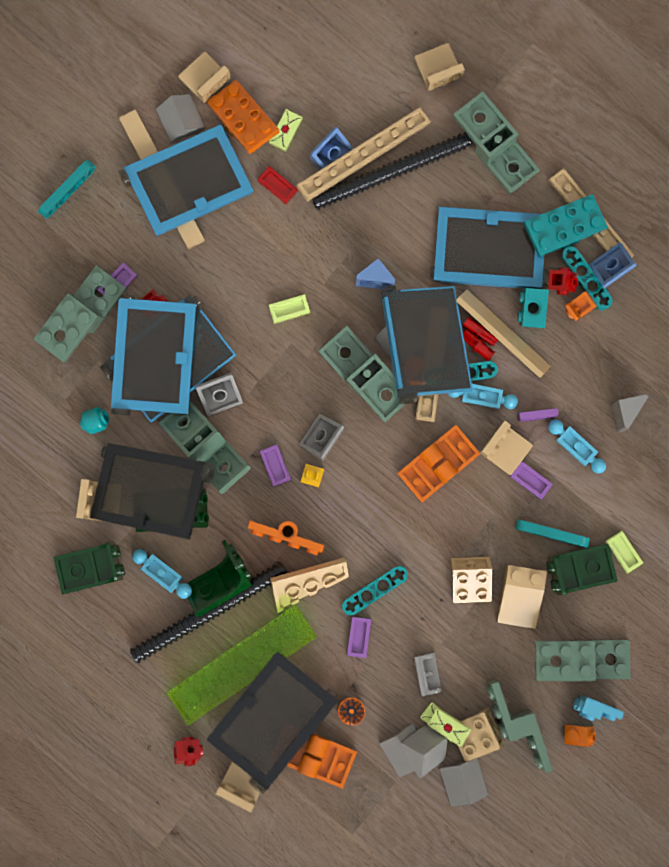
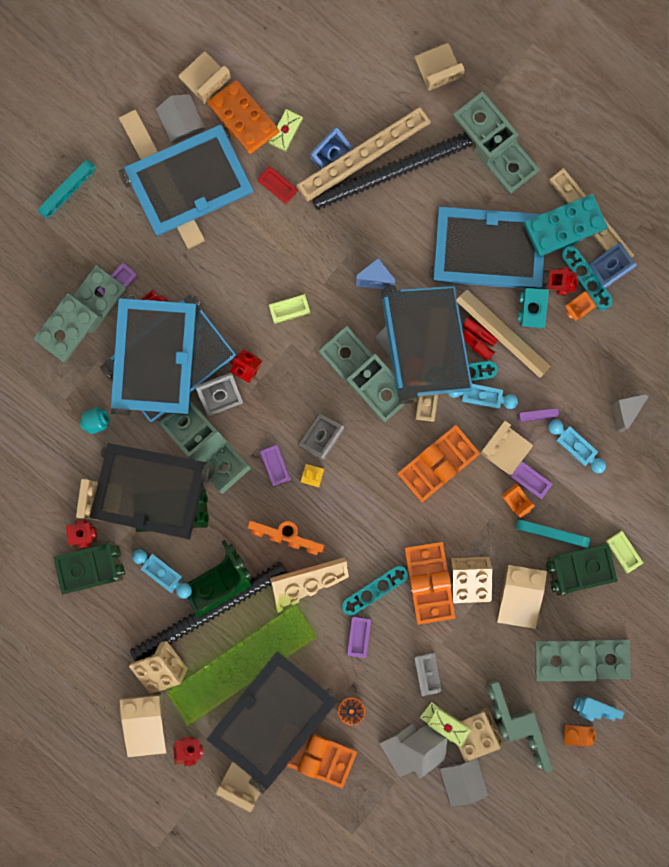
(74, 534): none -> red brick
(143, 725): none -> tan slope
(161, 670): none -> tan bracket
(245, 365): none -> red brick
(430, 583): none -> orange plate
(517, 501): none -> orange bracket

